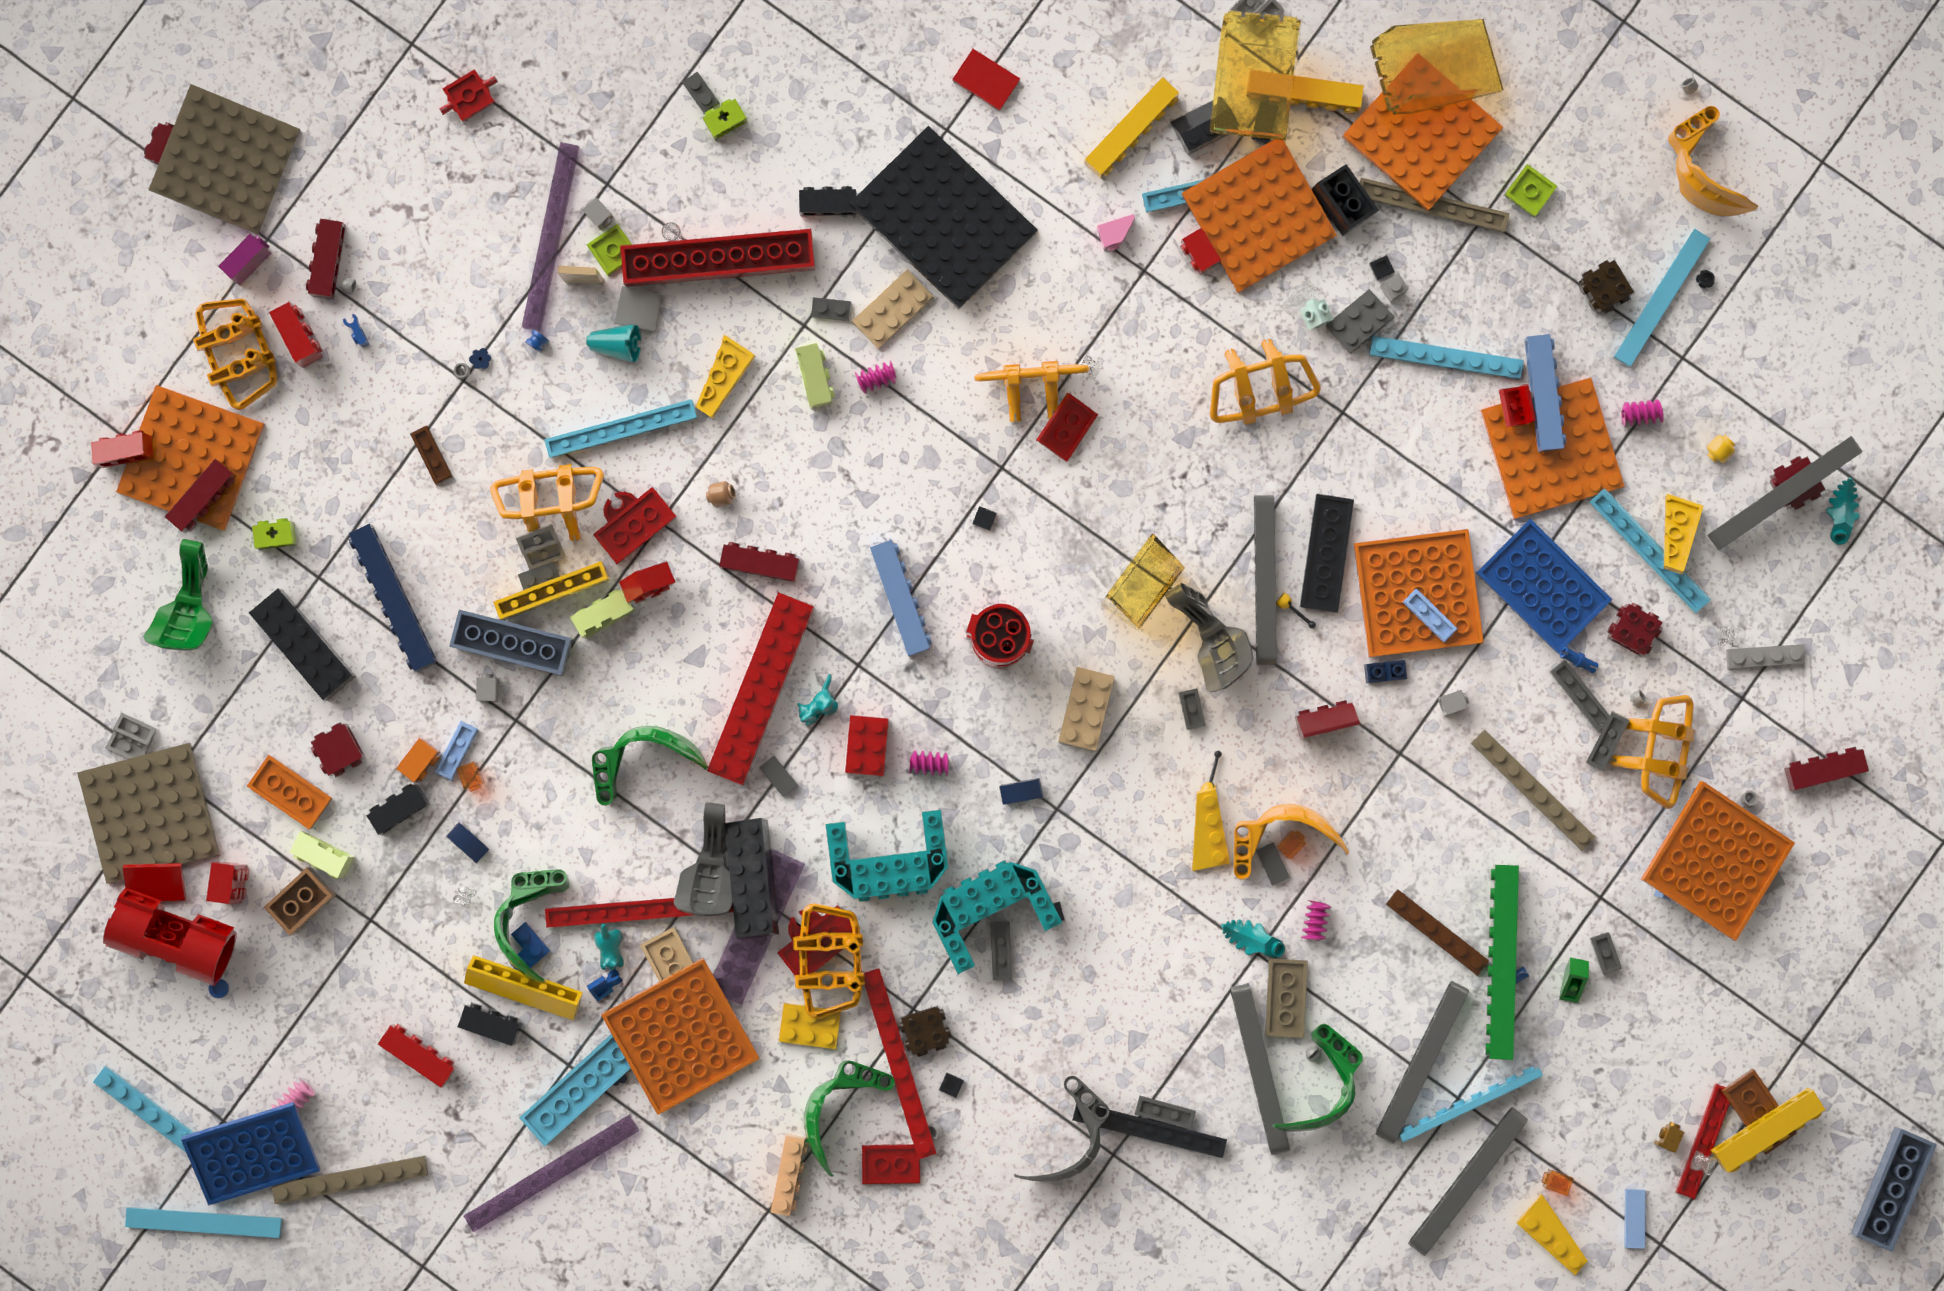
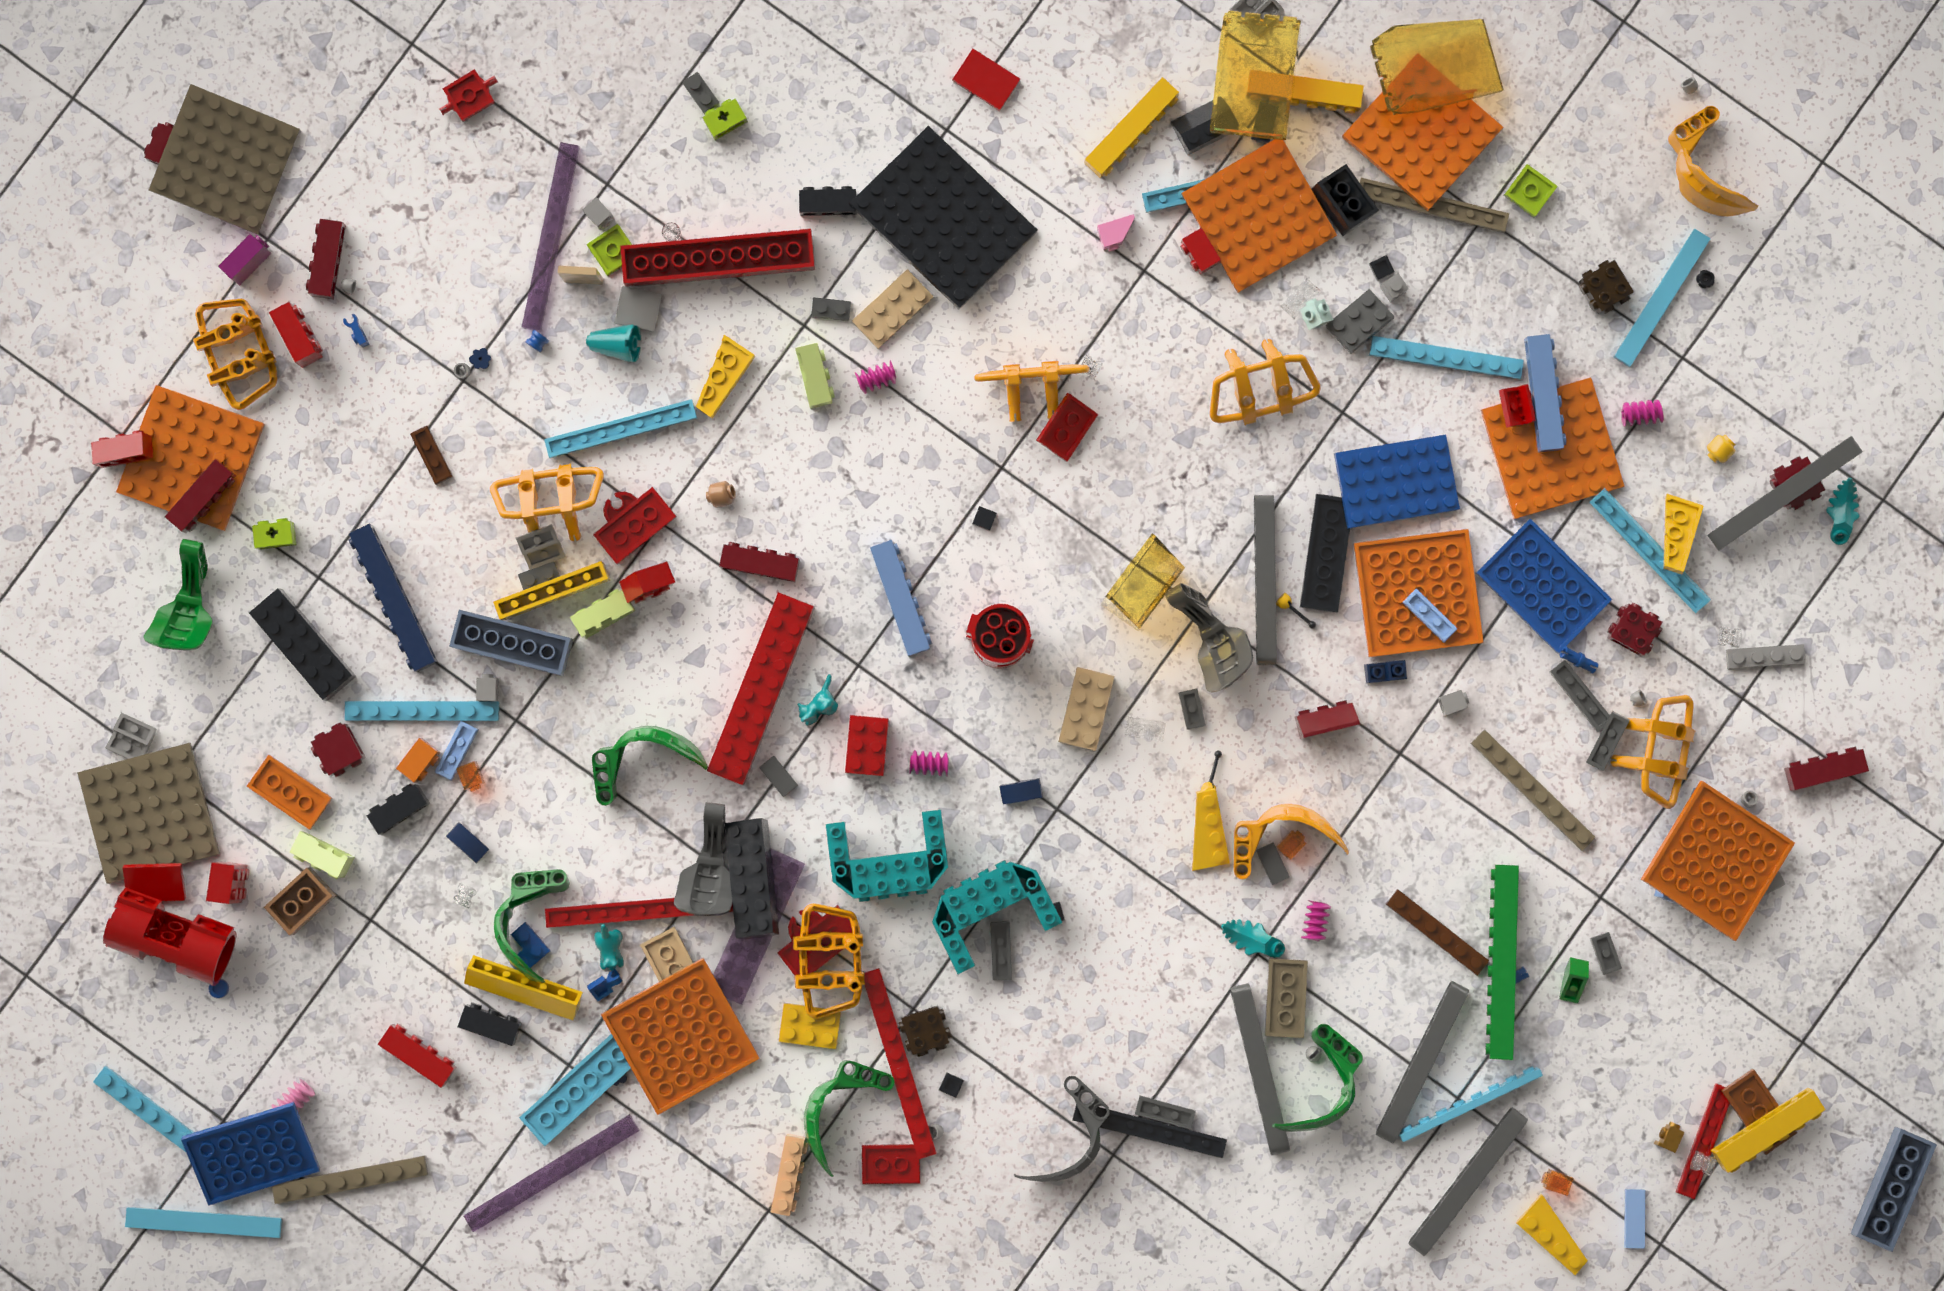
(421, 710): none -> medium azure plate
(1396, 481): none -> blue plate

